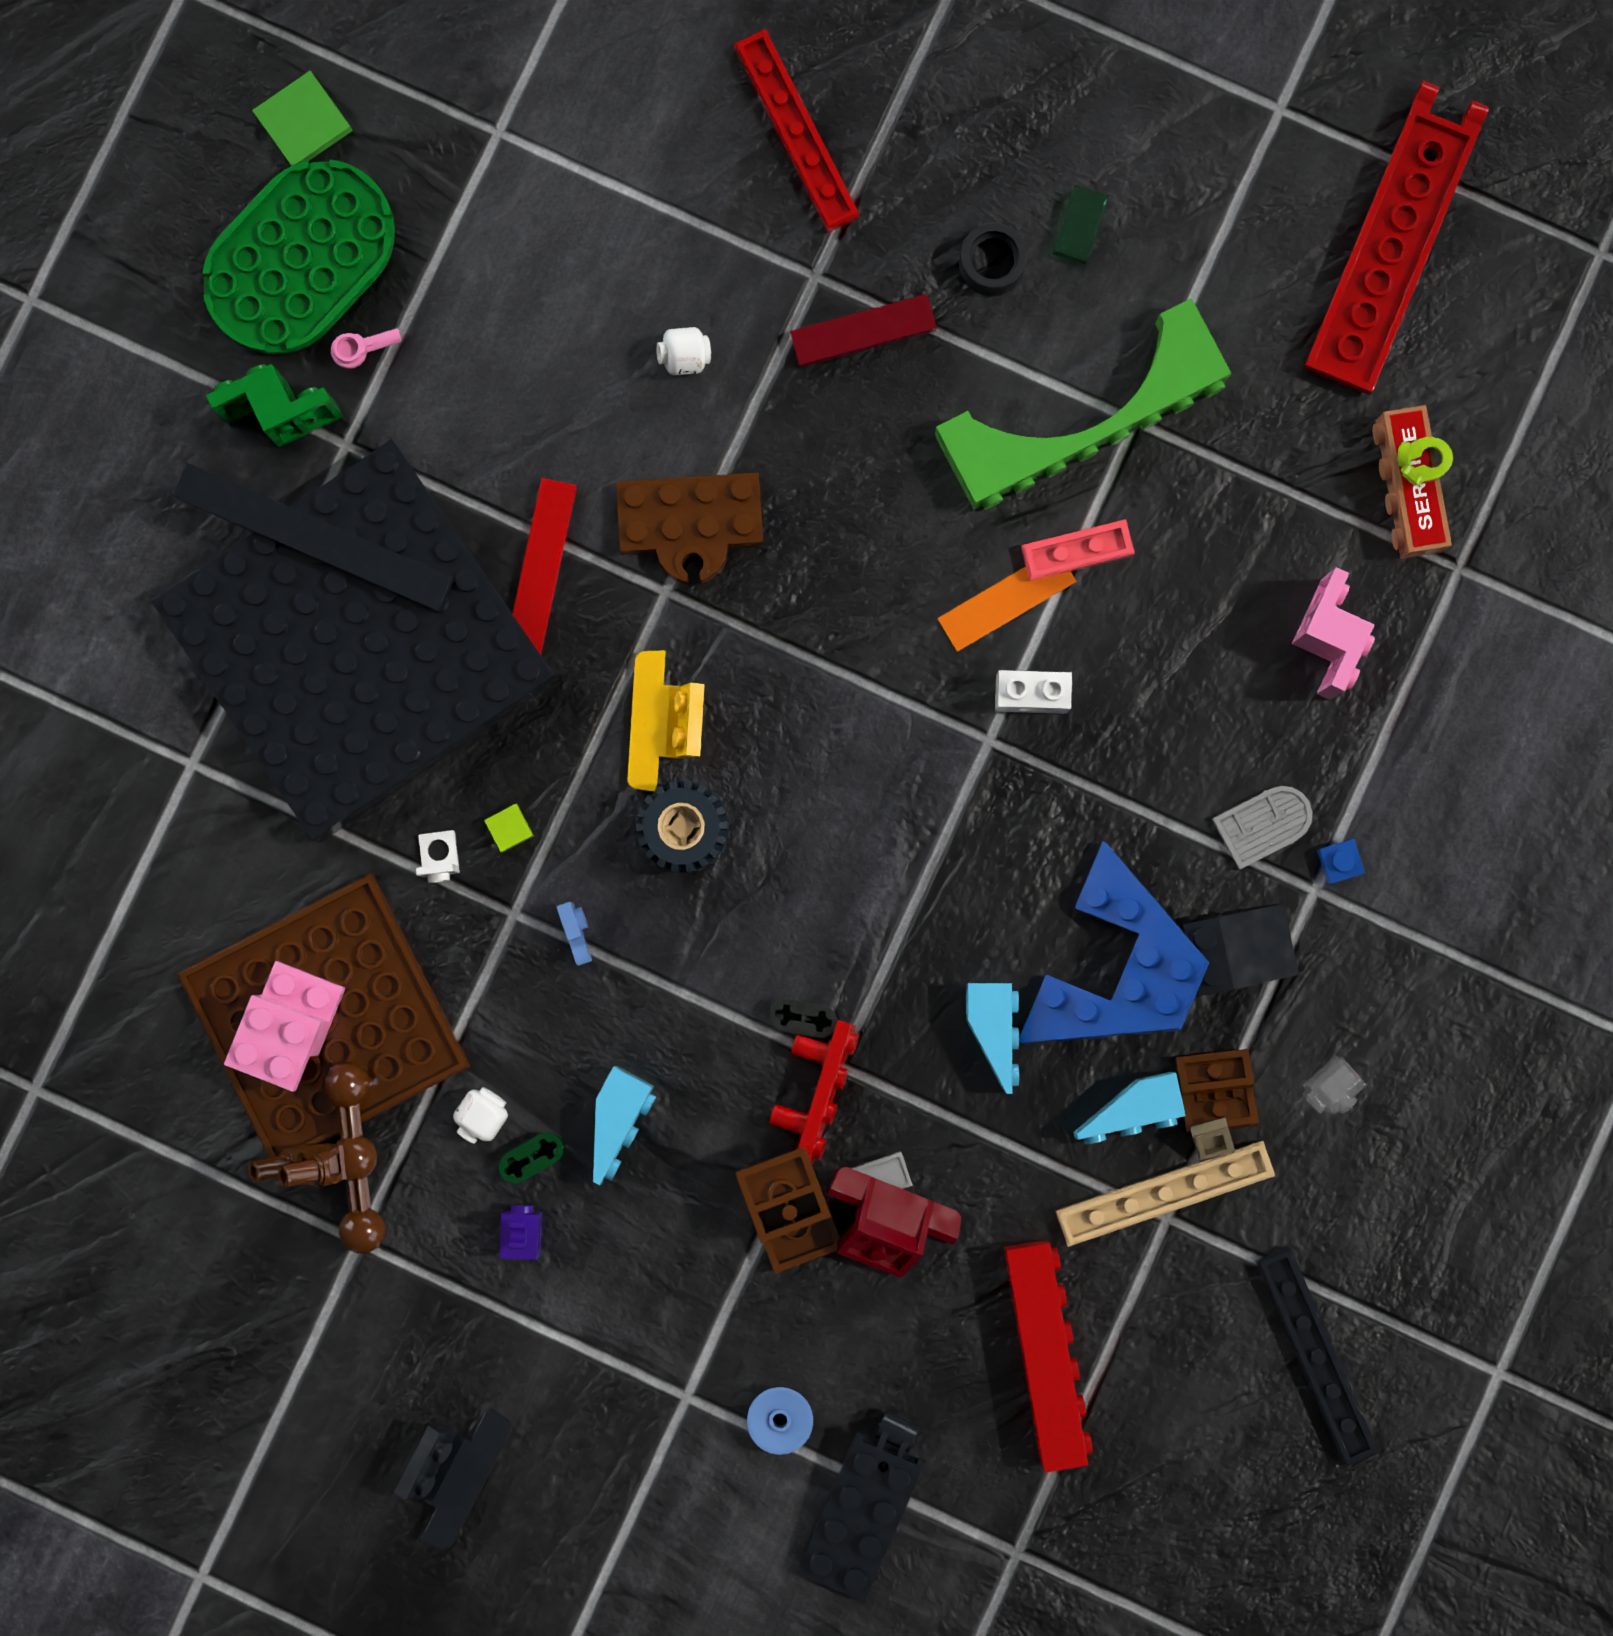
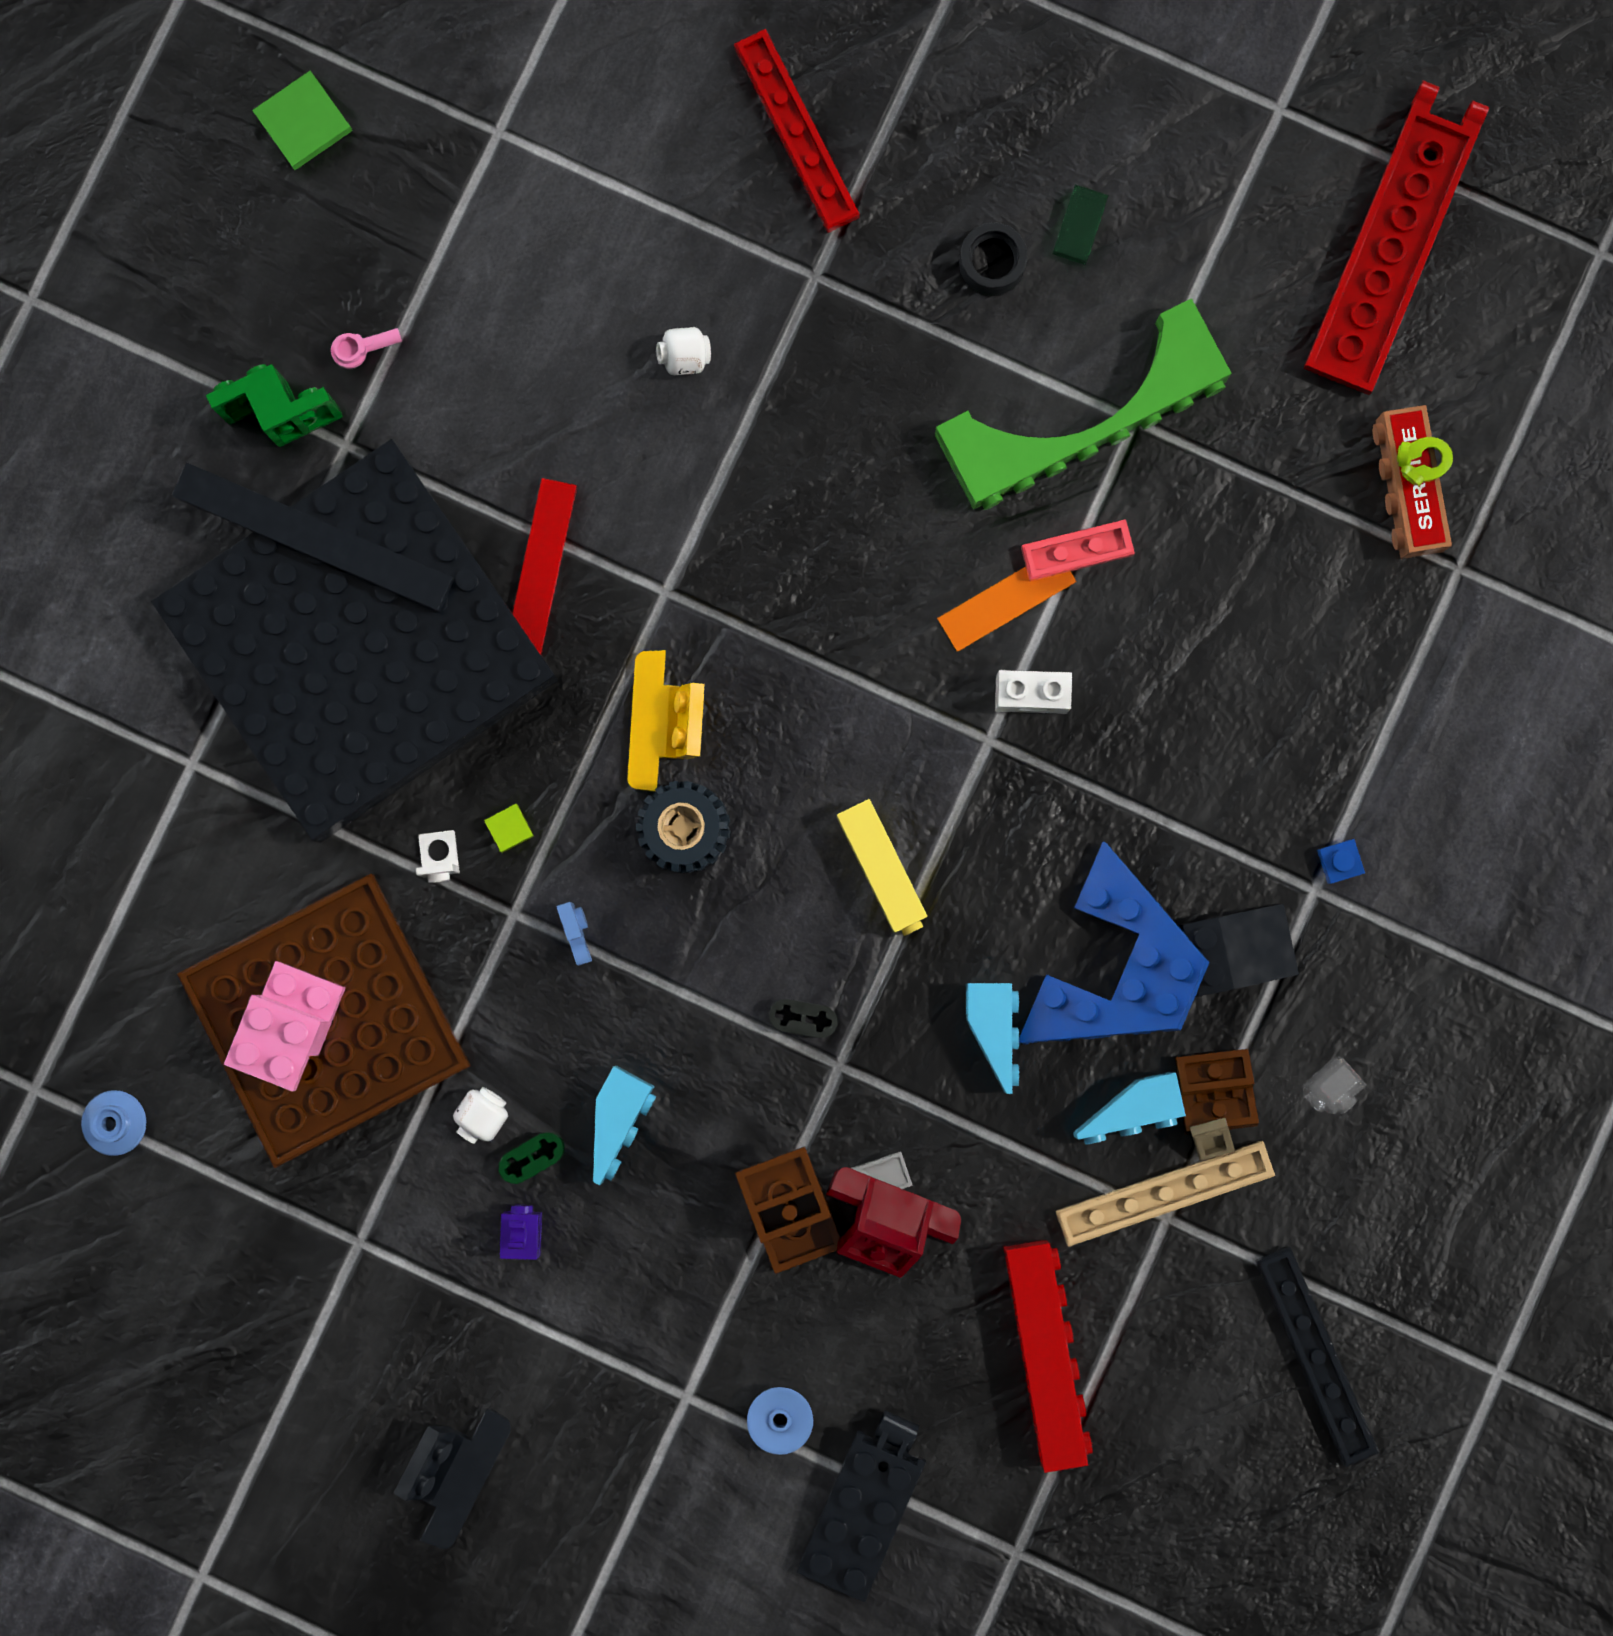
(129, 1120): none -> medium blue piece
(298, 256): green plate -> none
(329, 1163): reddish brown connector -> none
(690, 520): reddish brown plate -> none
(833, 1077): red plate -> none
(863, 330): dark red tile -> none
(882, 867): none -> light yellow brick
(1264, 824): light grey window -> none
(1334, 634): bright pink bracket -> none

